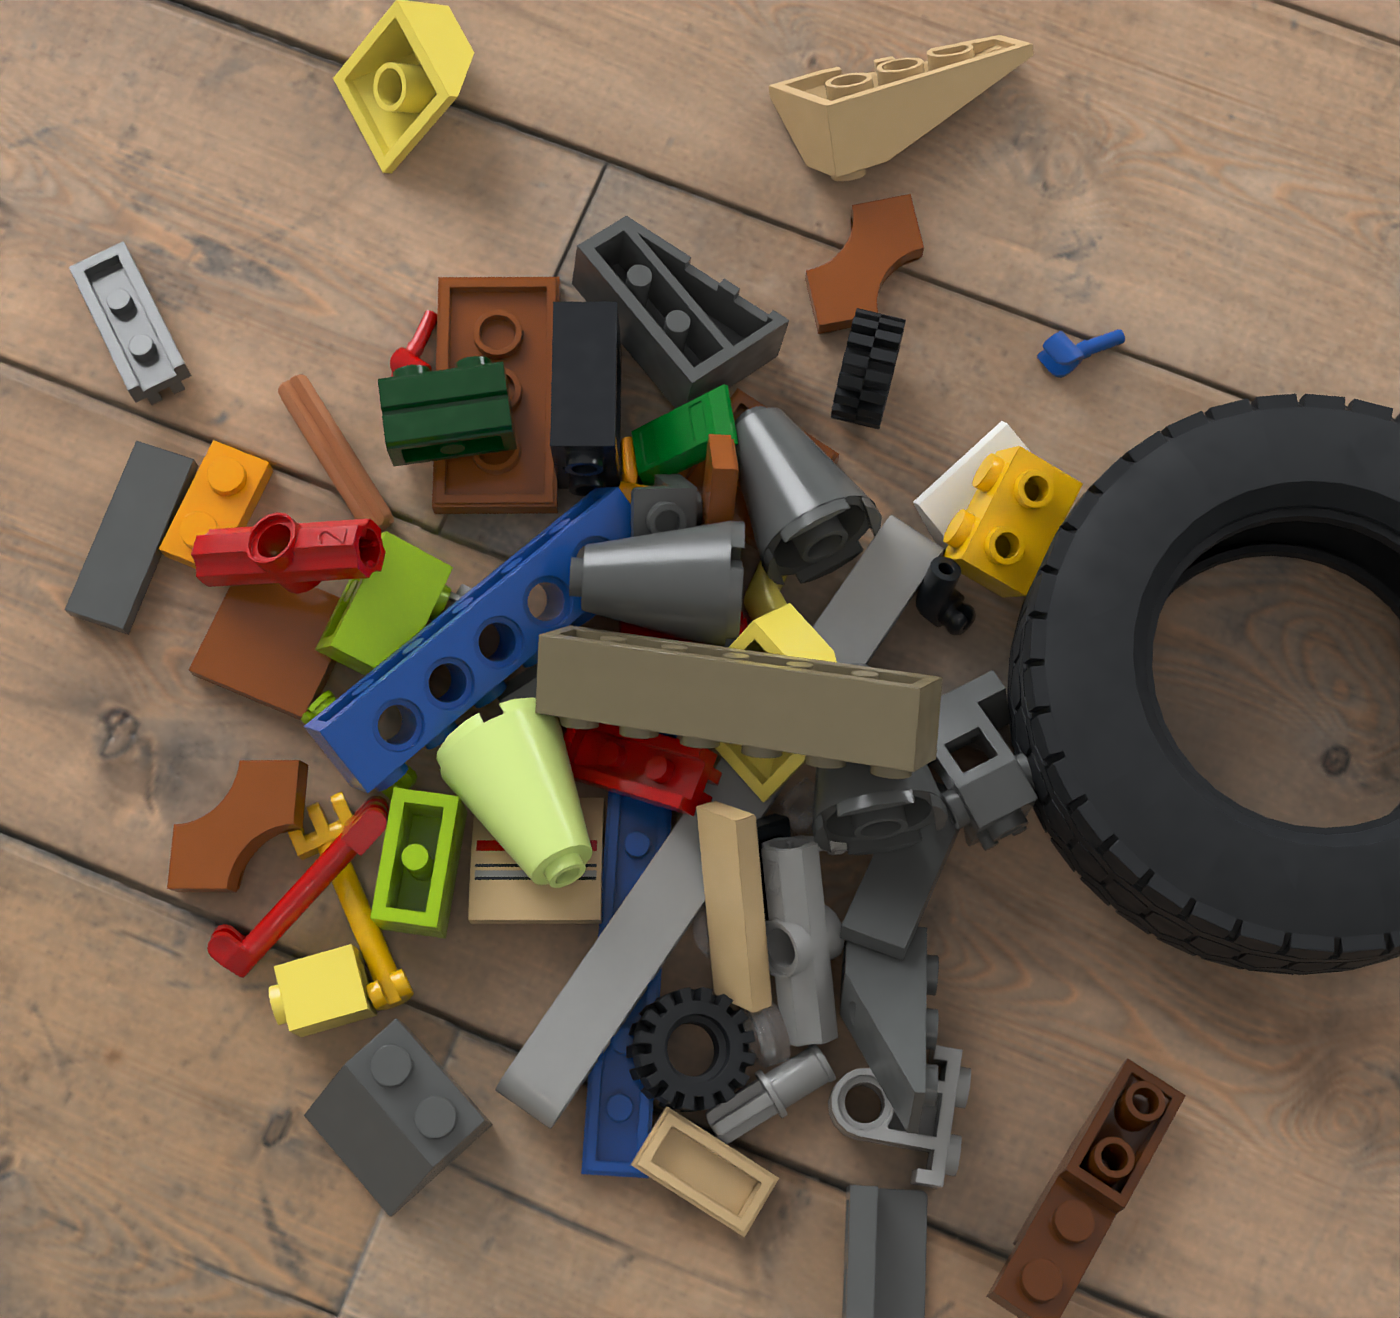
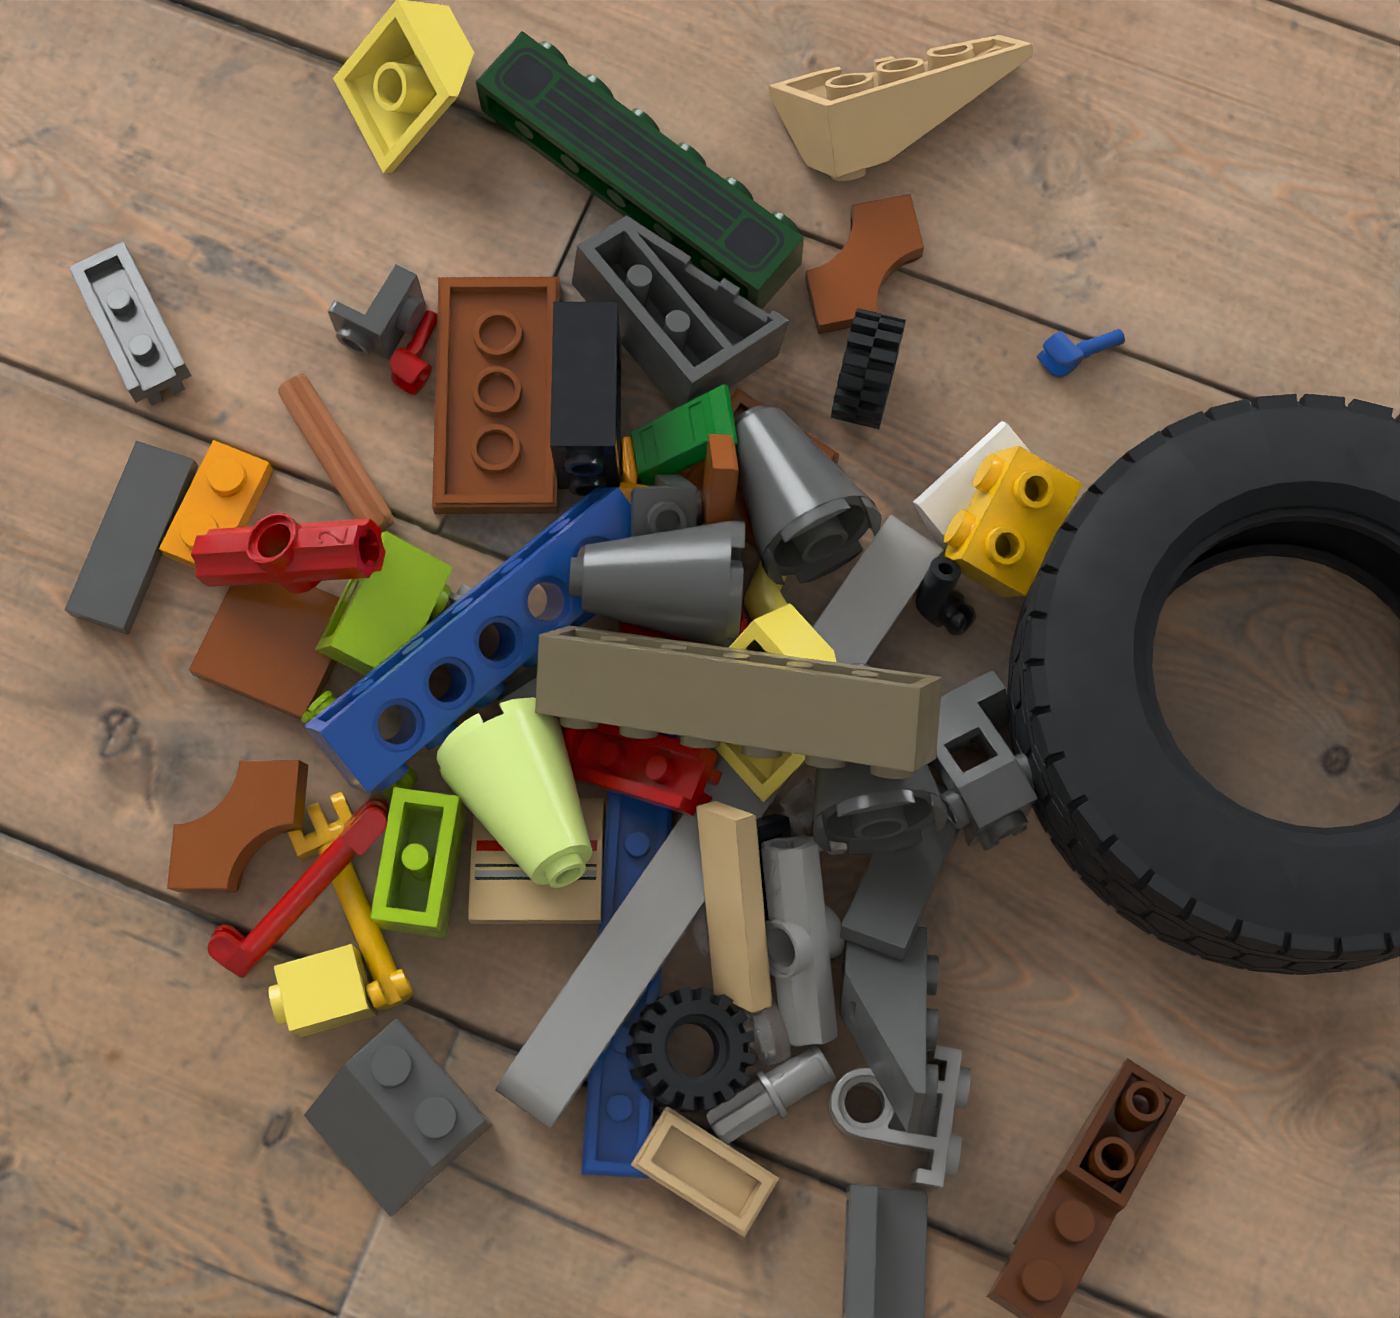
(392, 314): none -> dark grey bracket
(447, 411): dark green brick -> none
(639, 169): none -> brick

